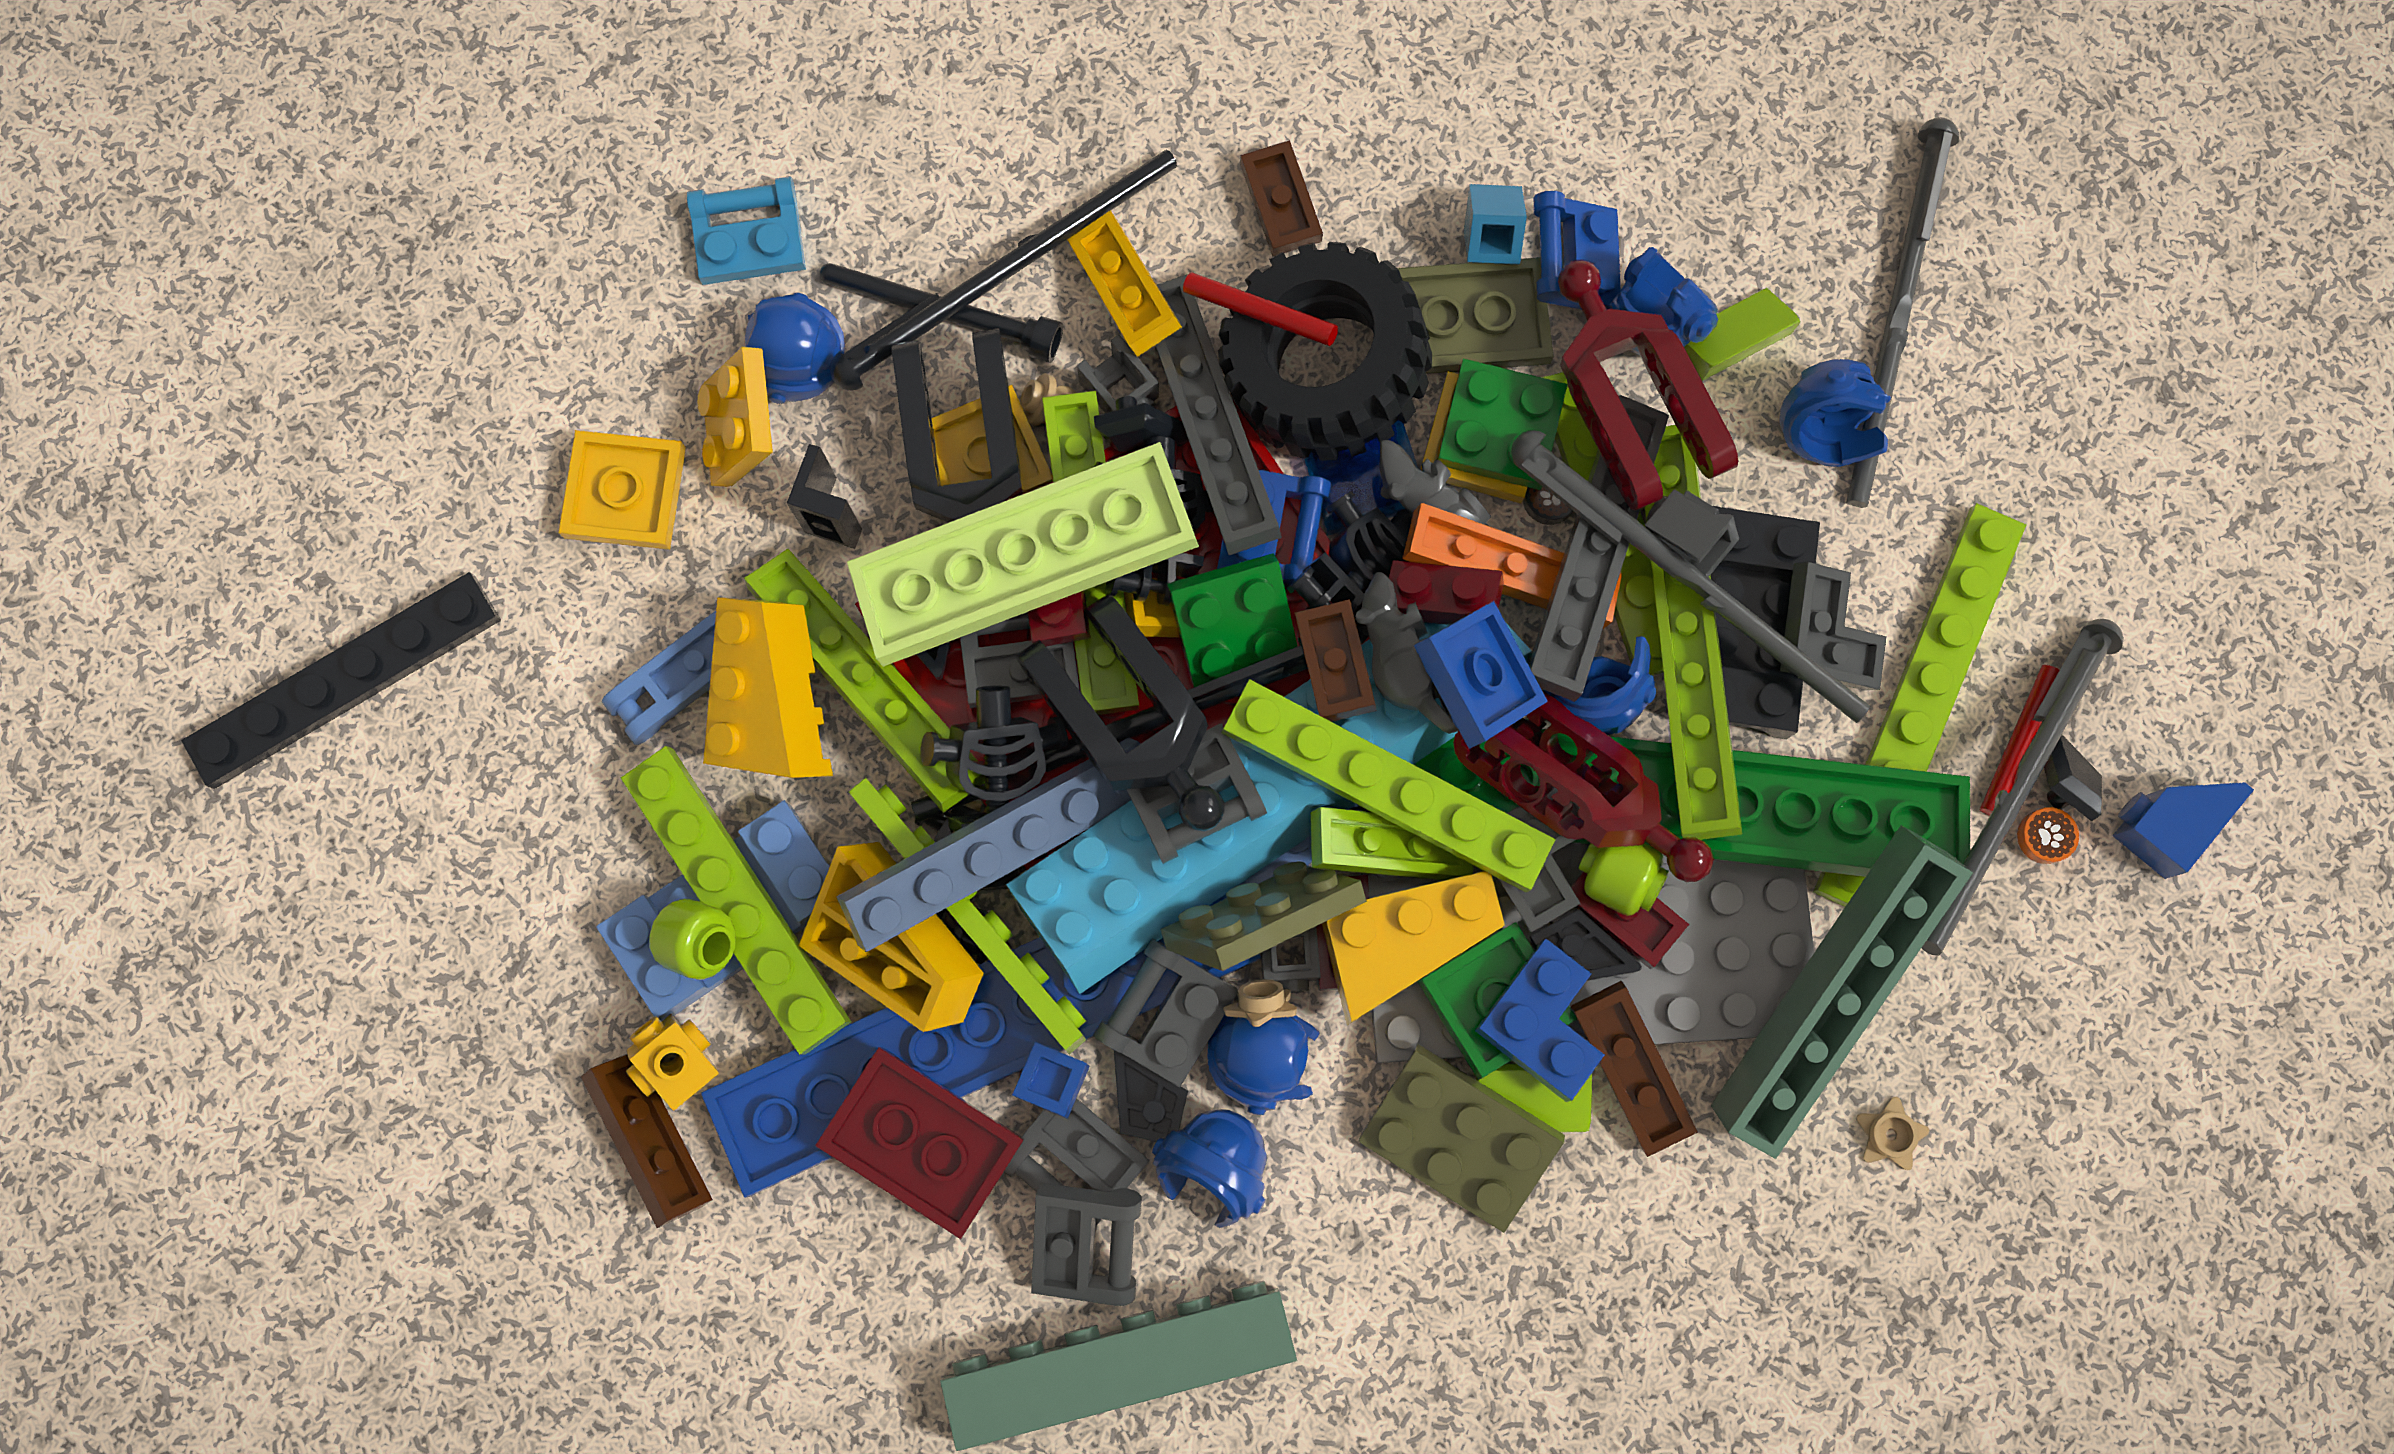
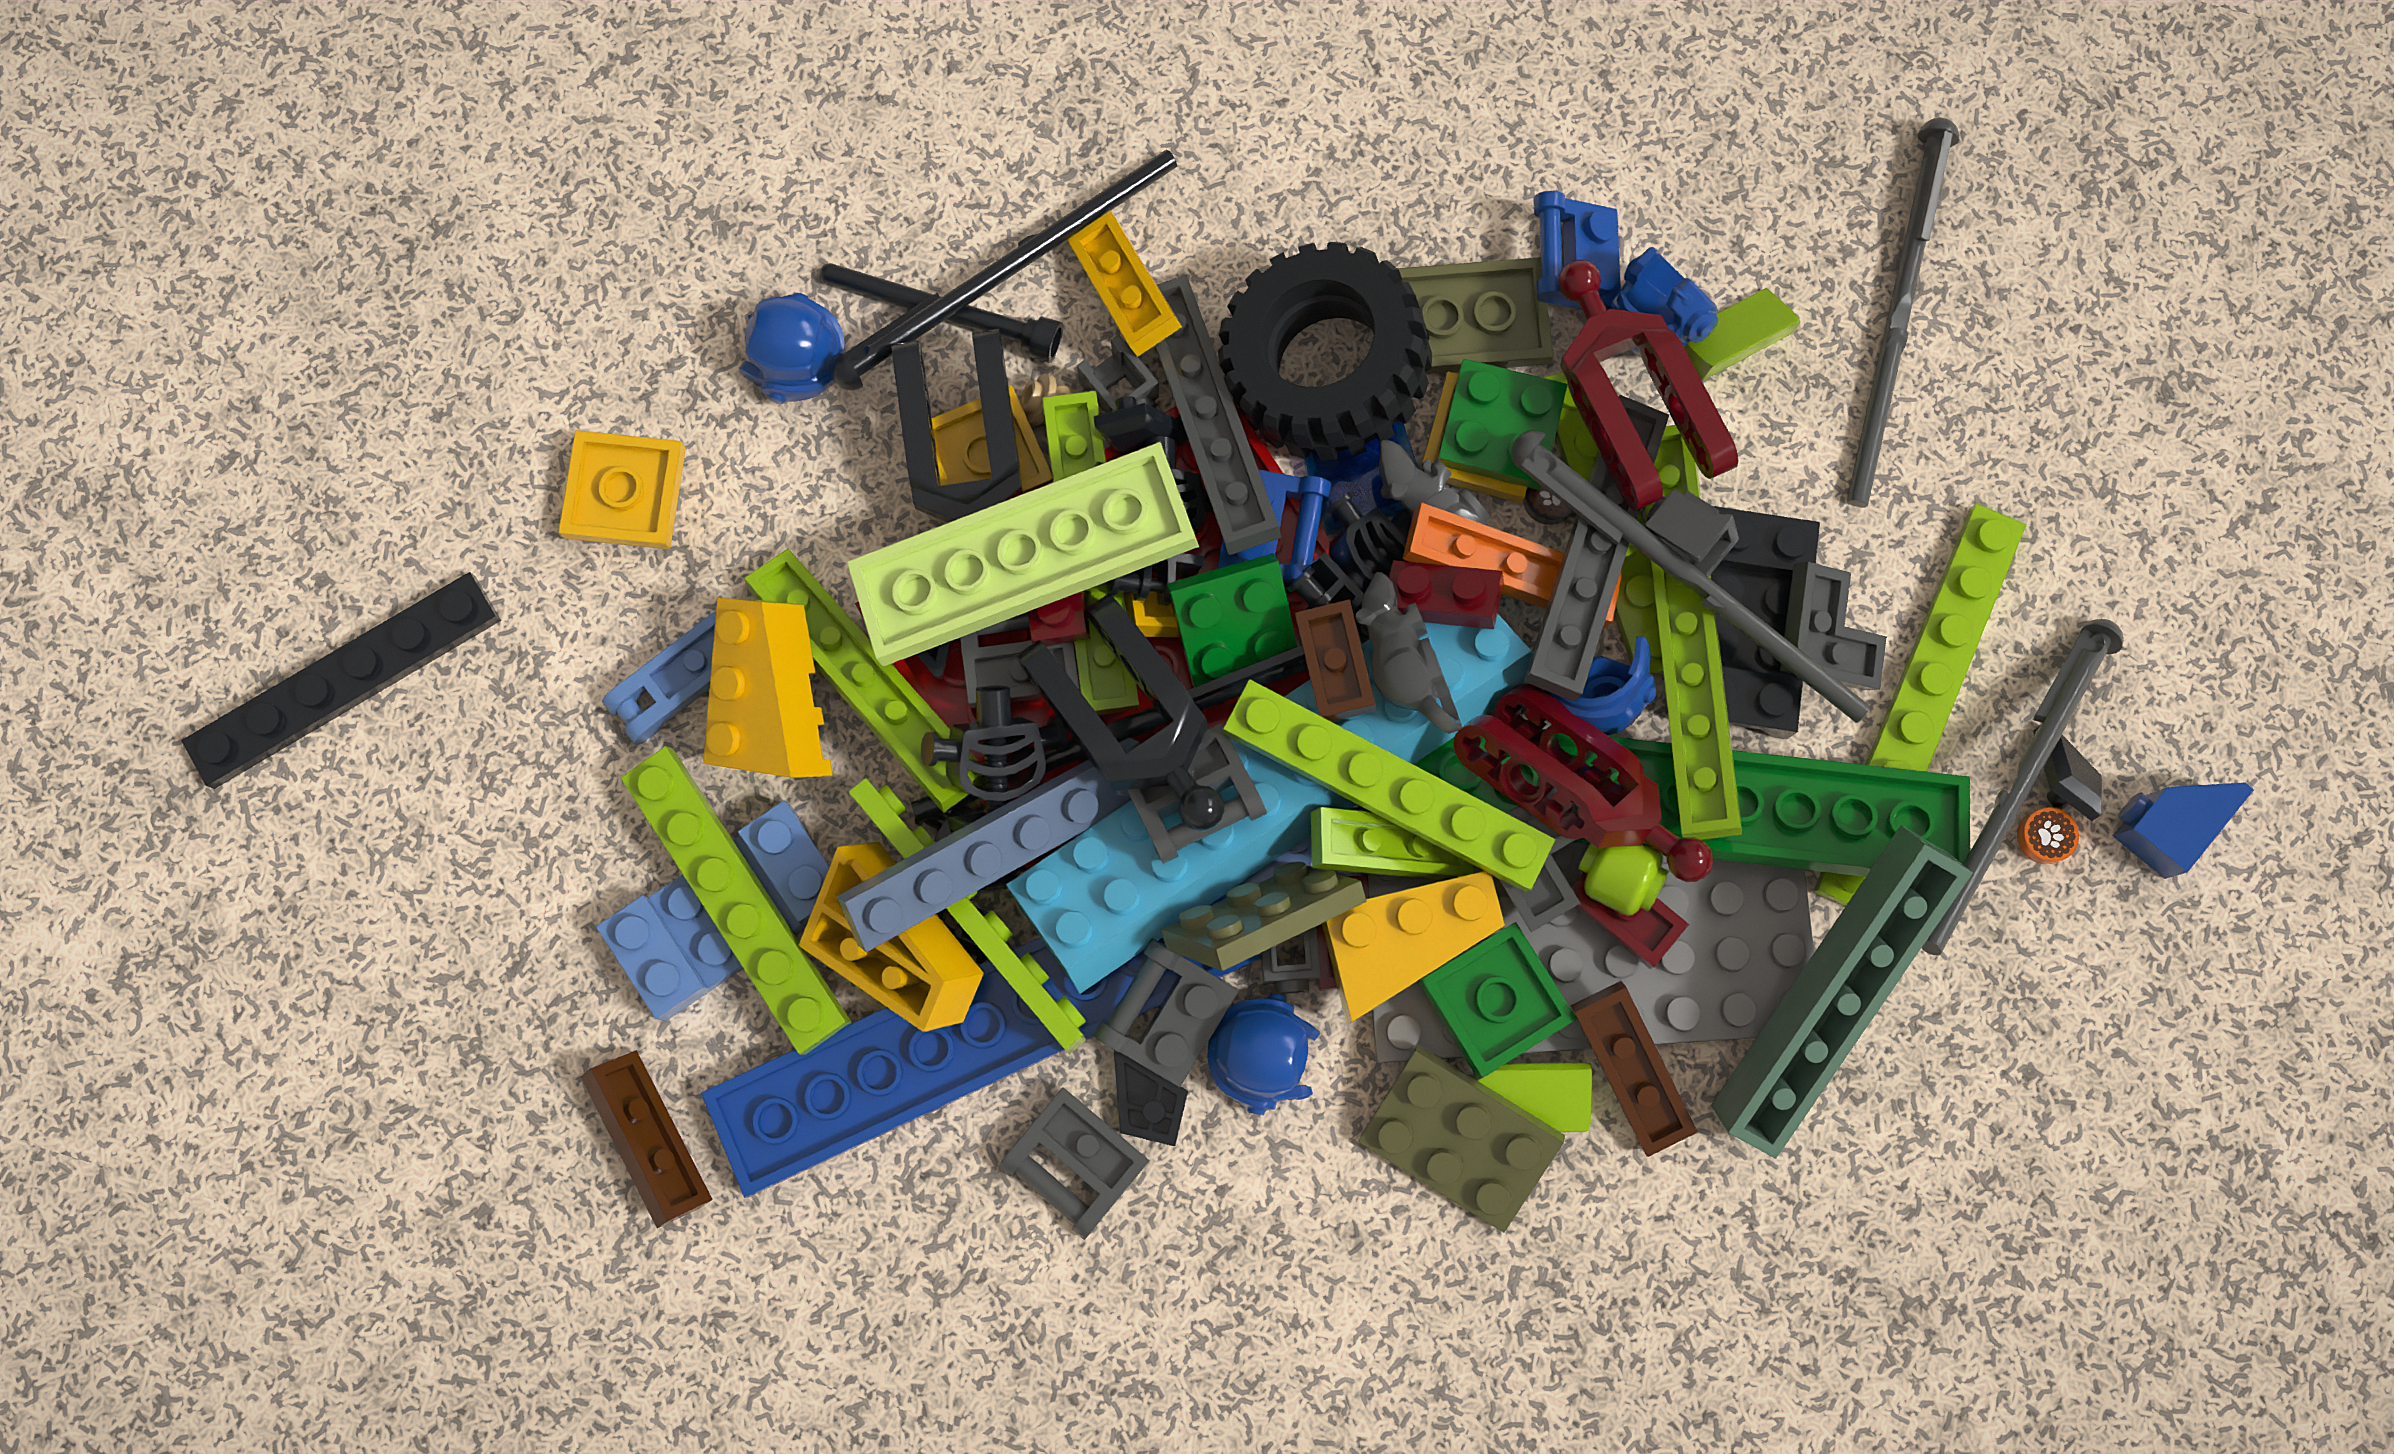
(673, 1079): yellow brick -> none
(692, 939): lime head -> none
(735, 417): yellow plate -> none
(746, 247): dark azure plate -> none
(816, 508): black panel -> none
(920, 1142): dark red plate -> none
(1051, 1080): blue plate -> none
(1066, 1243): dark grey plate -> none
(1117, 1367): sand green brick -> none
(1220, 1154): blue helmet -> none
(1260, 309): red bar -> none
(1261, 1002): tan plate -> none
(1281, 198): reddish brown plate -> none
(1480, 674): blue plate -> none
(1494, 224): dark azure brick -> none
(1528, 1025): blue plate -> none
(1588, 946): black piece -> none
(1827, 407): blue helmet -> none
(1906, 1140): tan plate -> none
(2020, 738): red bar -> none

